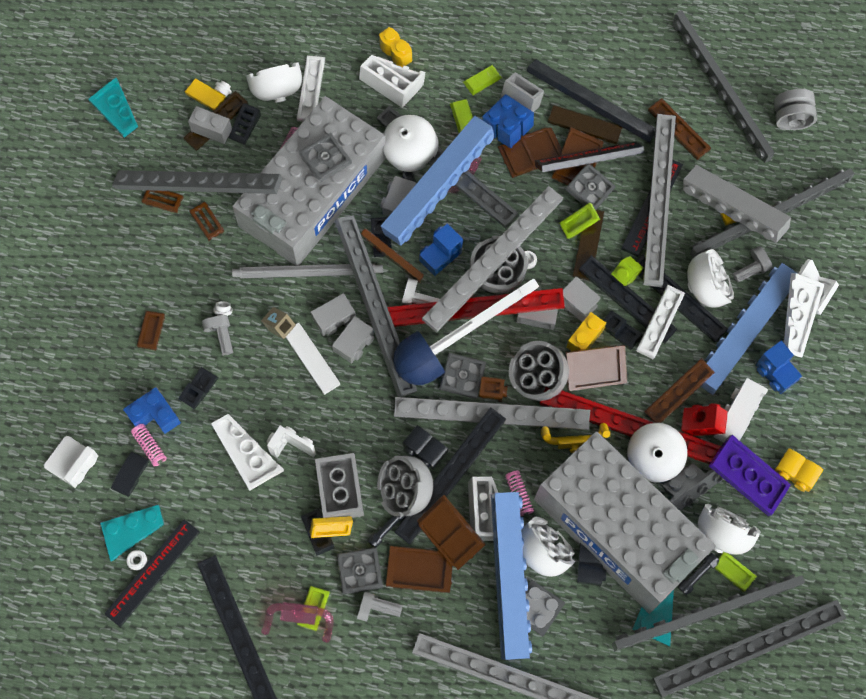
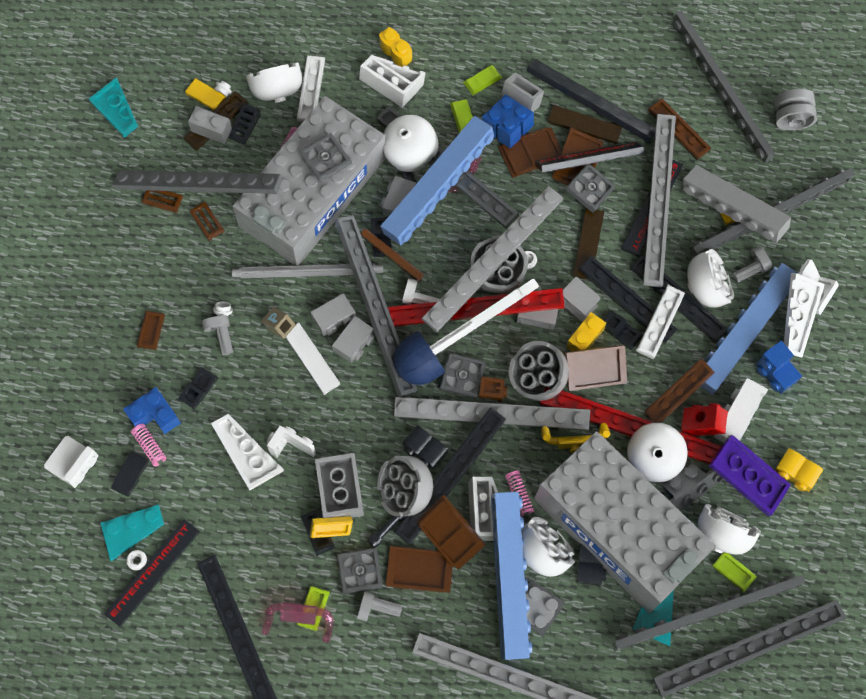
(444, 249): blue brick -> none
(579, 221): lime tile -> none
(627, 271): lime brick -> none
(711, 561): black bar -> none

